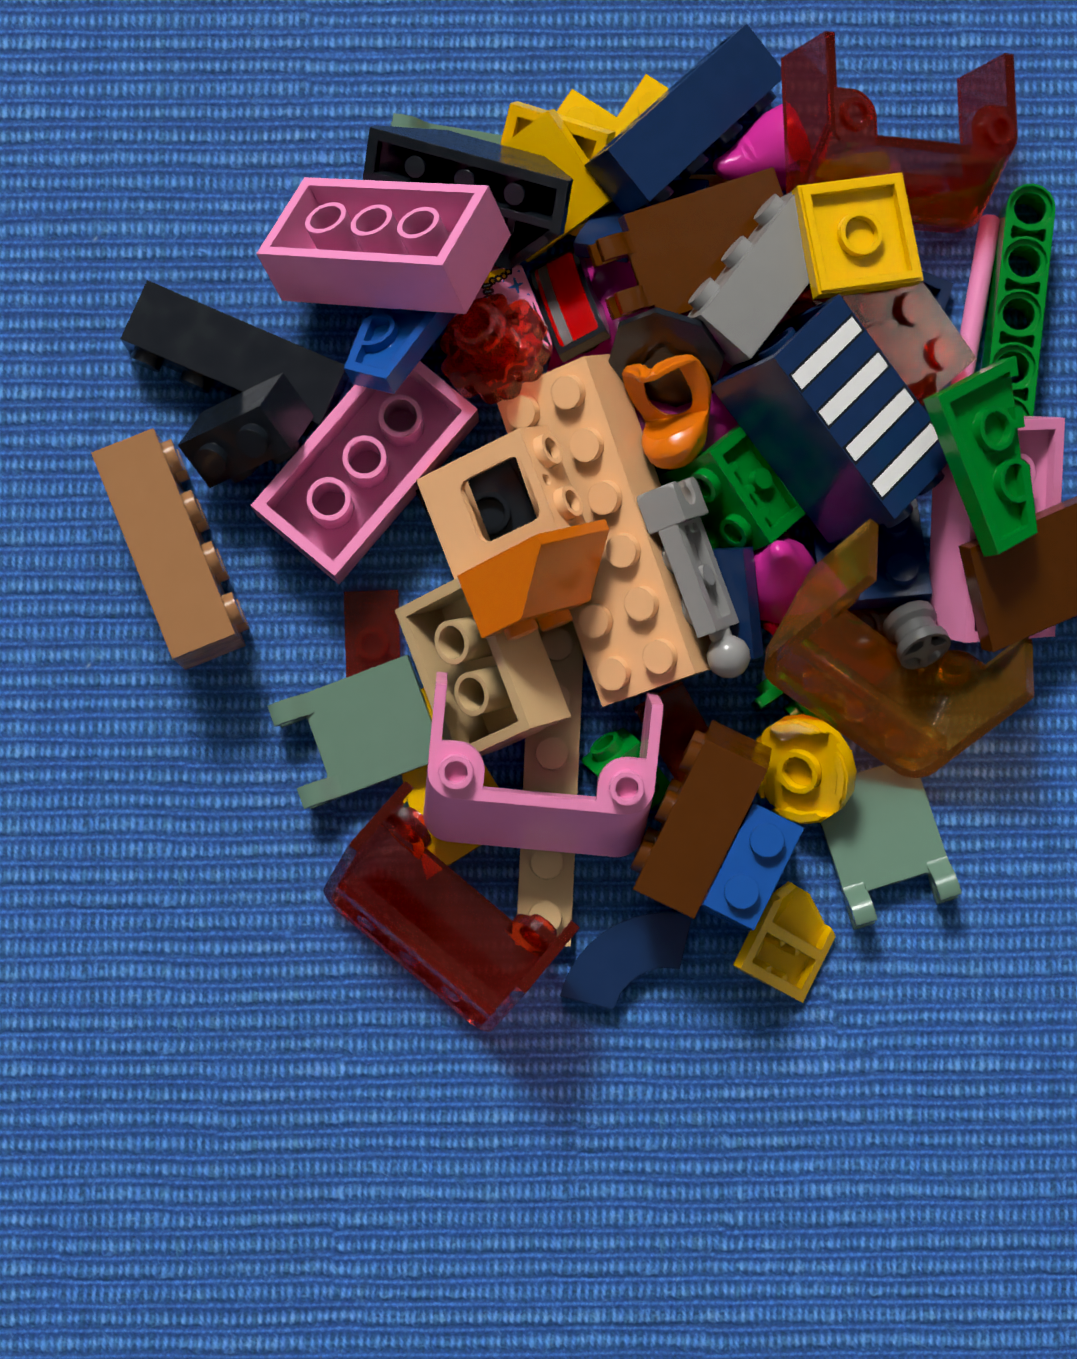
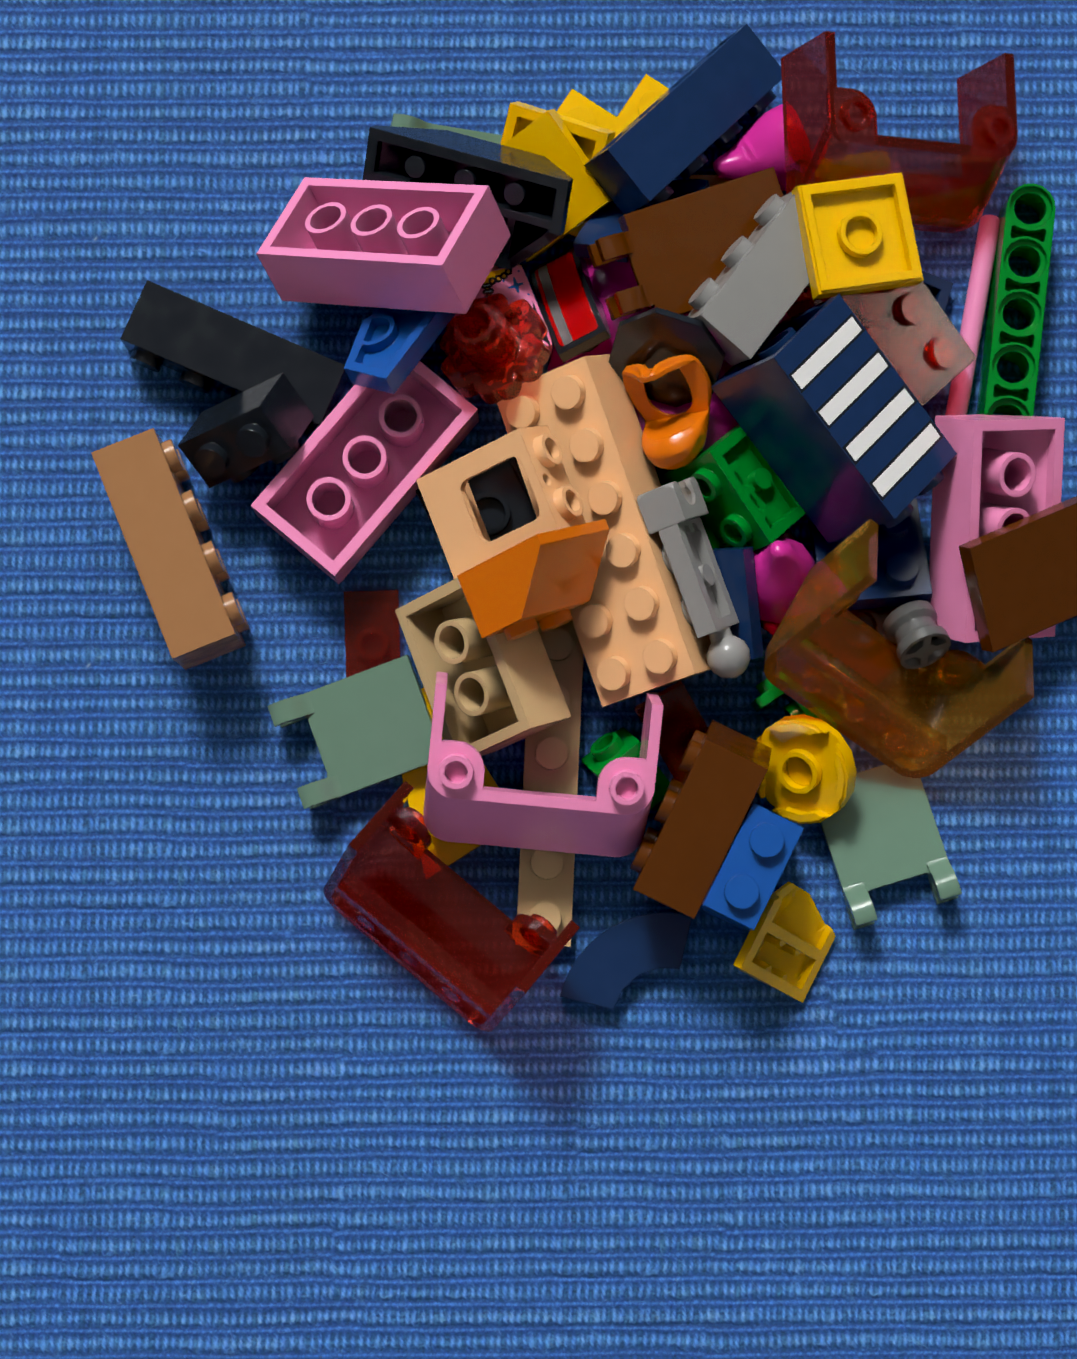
(982, 447): green wing -> none

